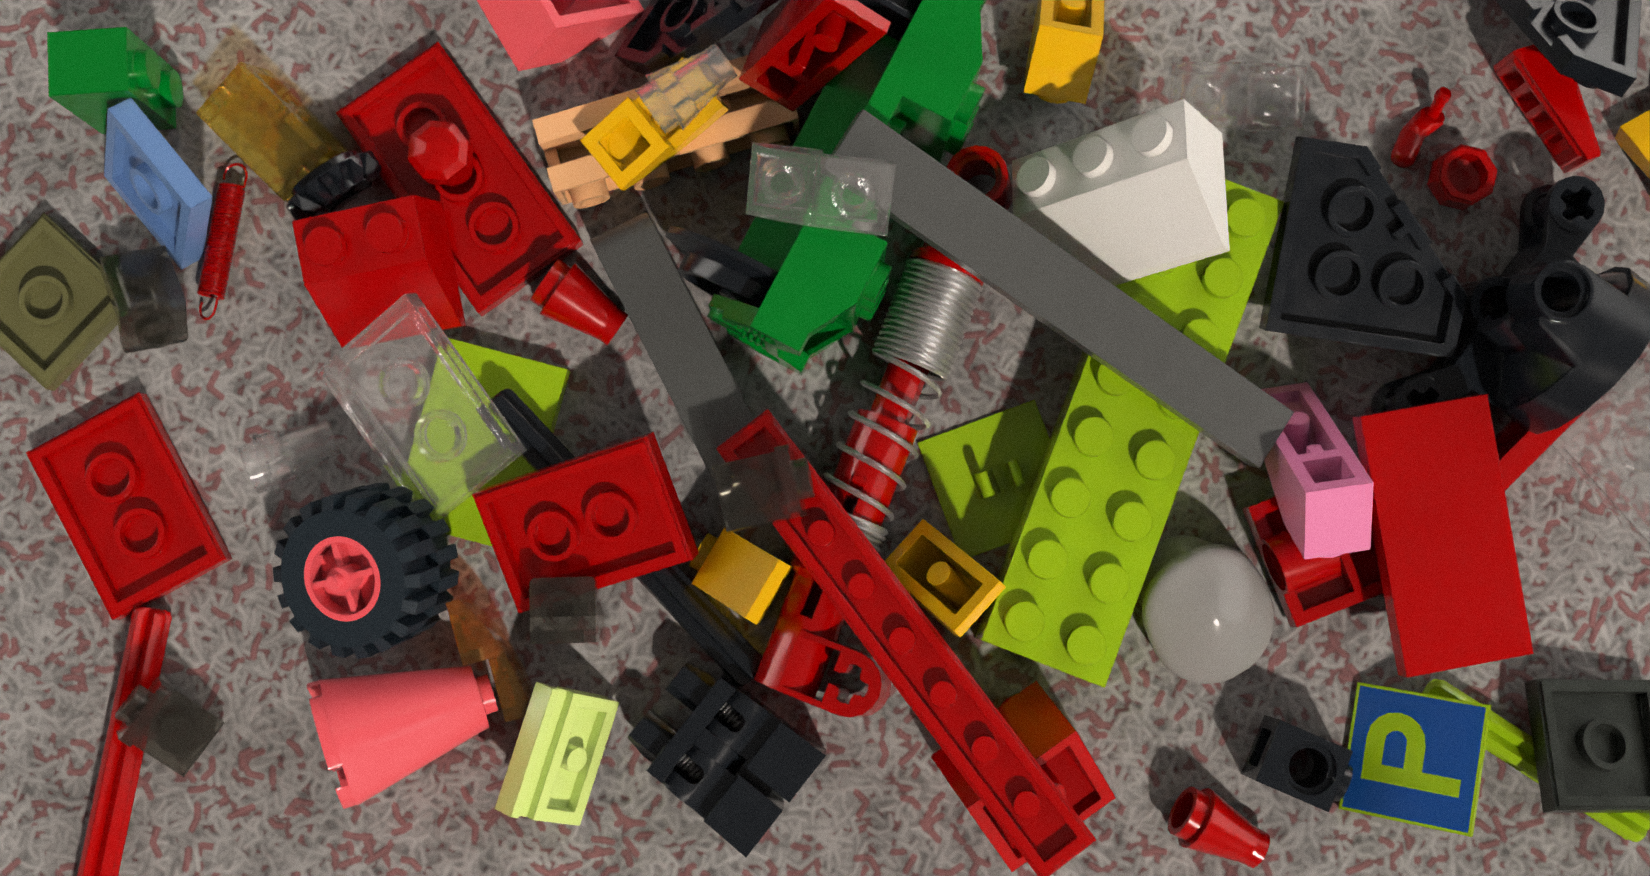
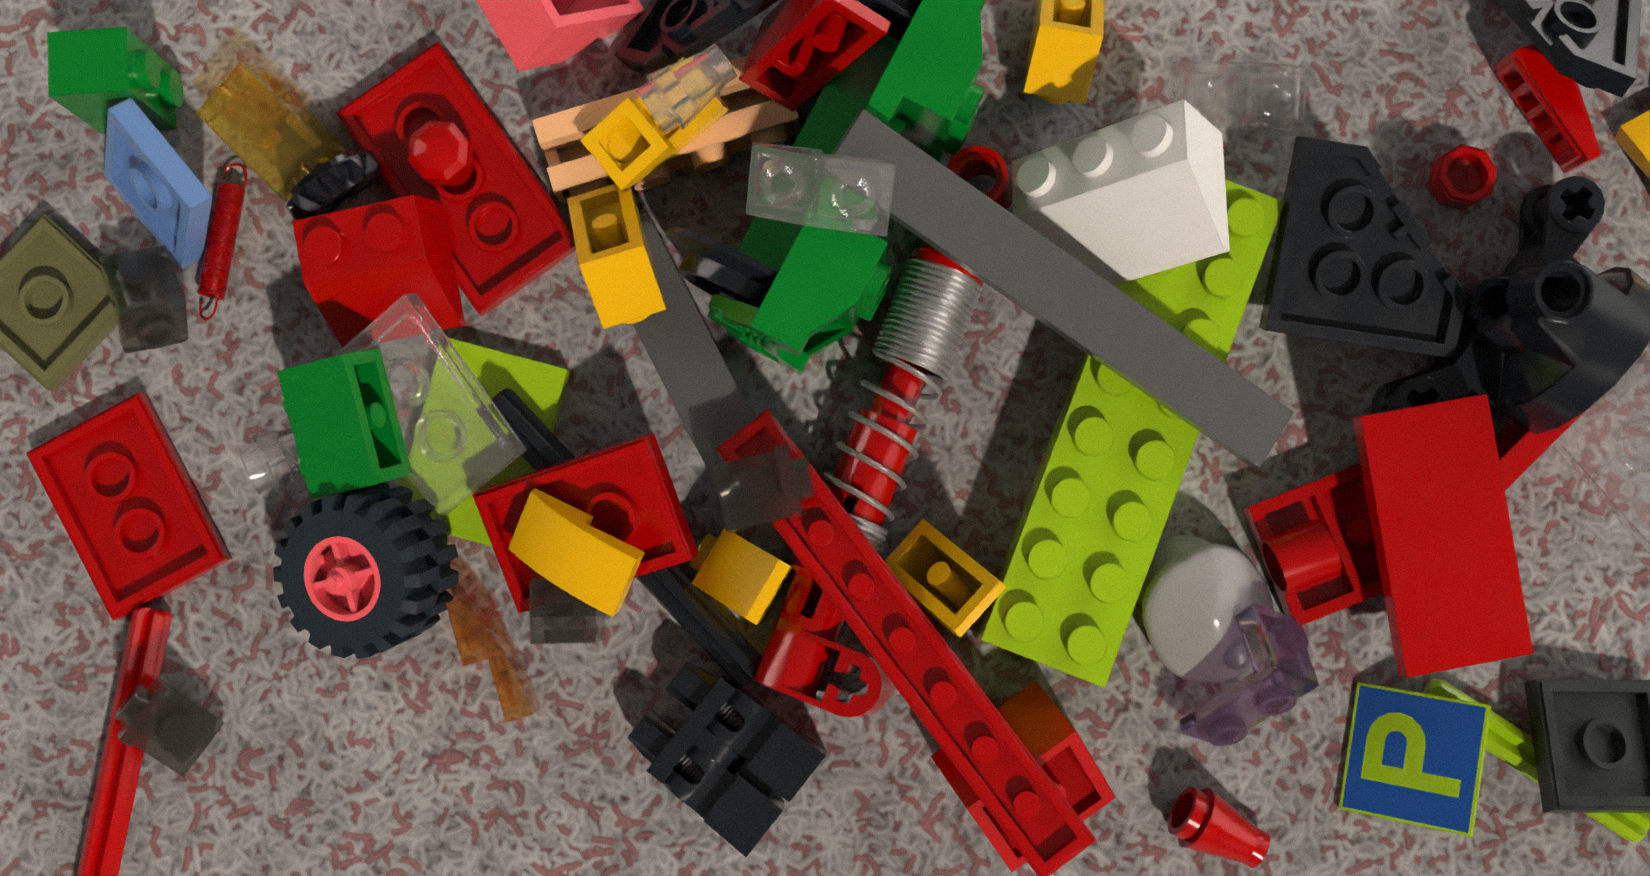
(344, 422): none -> green brick
(395, 723): coral cone -> none
(557, 755): yellowish green plate -> none
(574, 555): none -> yellow slope
(577, 302): red cone -> none
(615, 256): none -> yellow slope
(986, 474): lime piece -> none
(1271, 757): black brick -> none
(1279, 677): none -> bracket
(1318, 479): bright pink slope -> none
(1418, 128): red piece -> none

